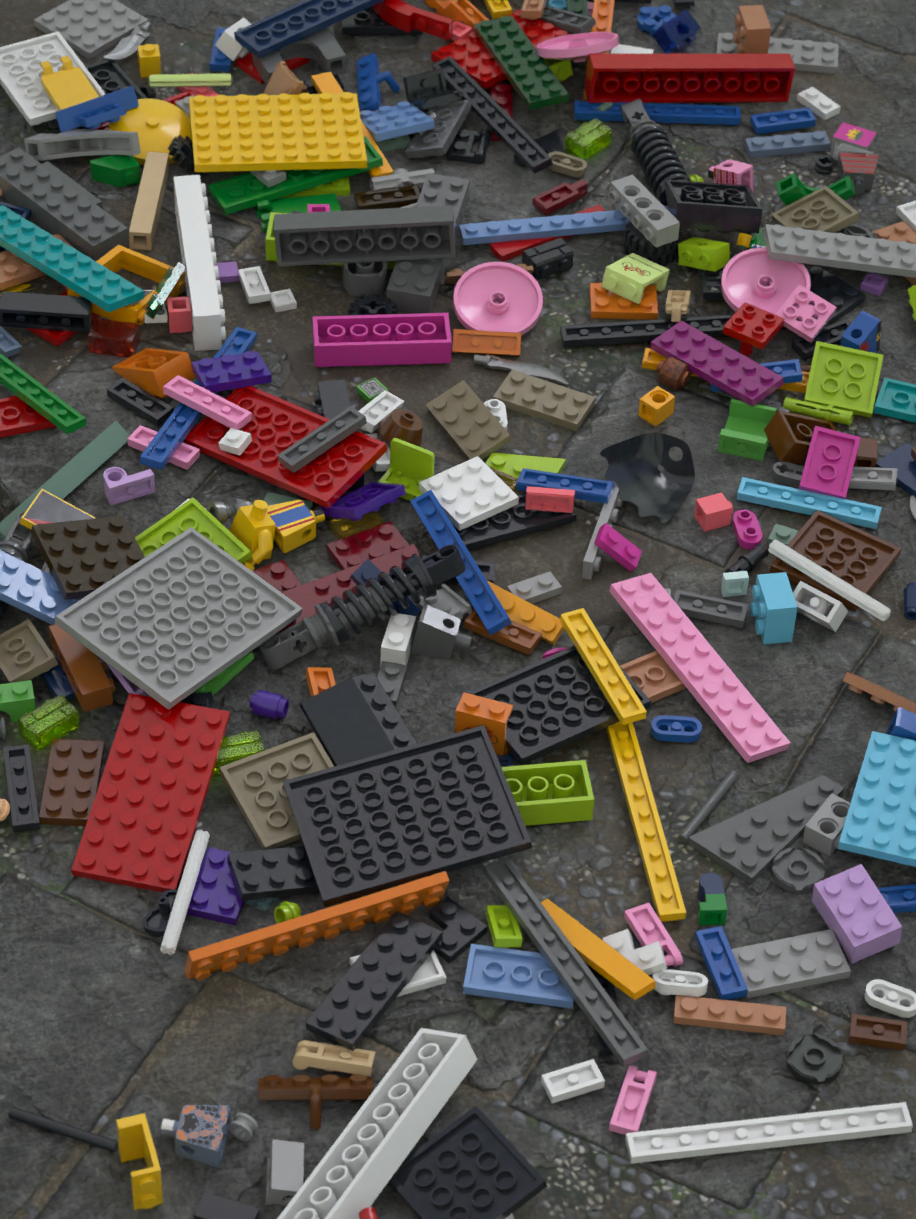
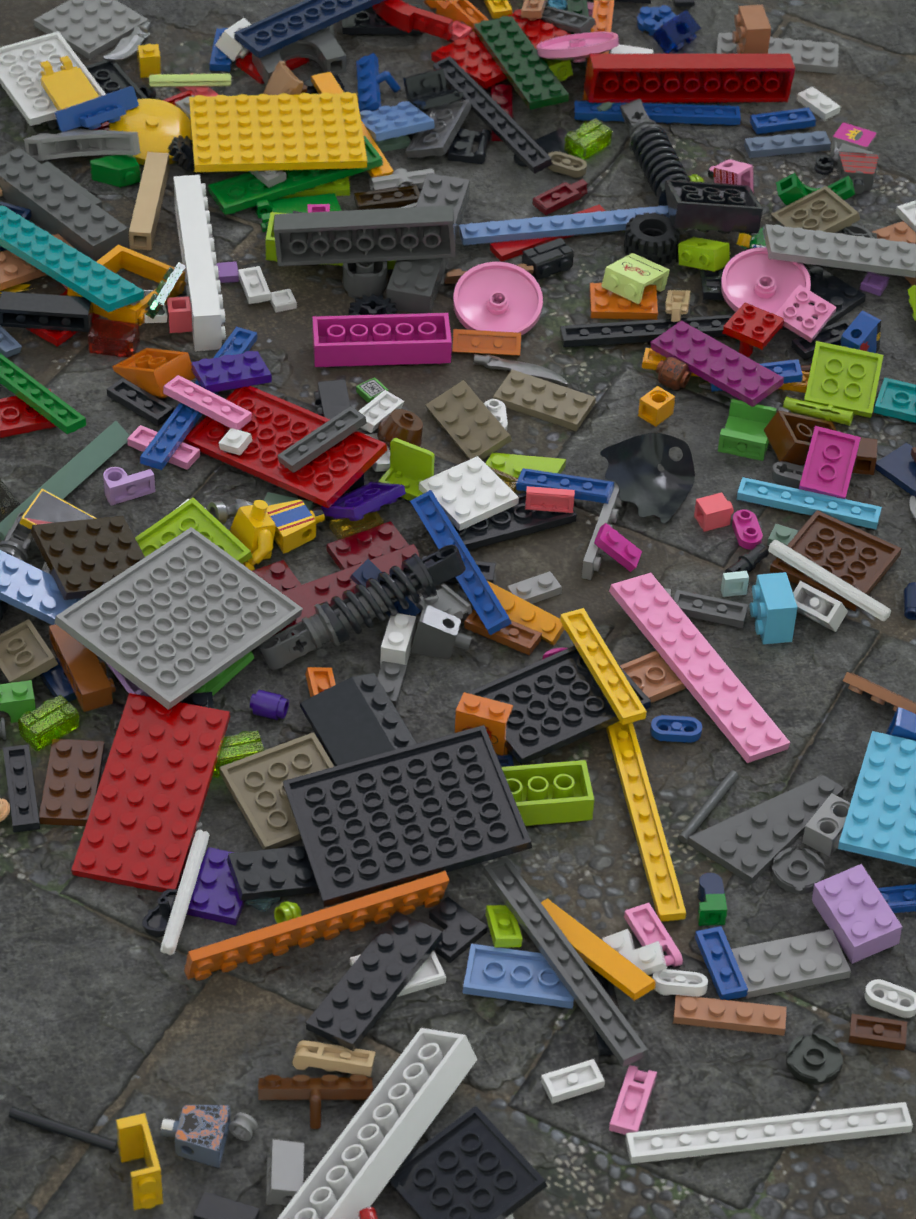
(644, 211): light grey brick -> none
(873, 478): light grey tile -> none

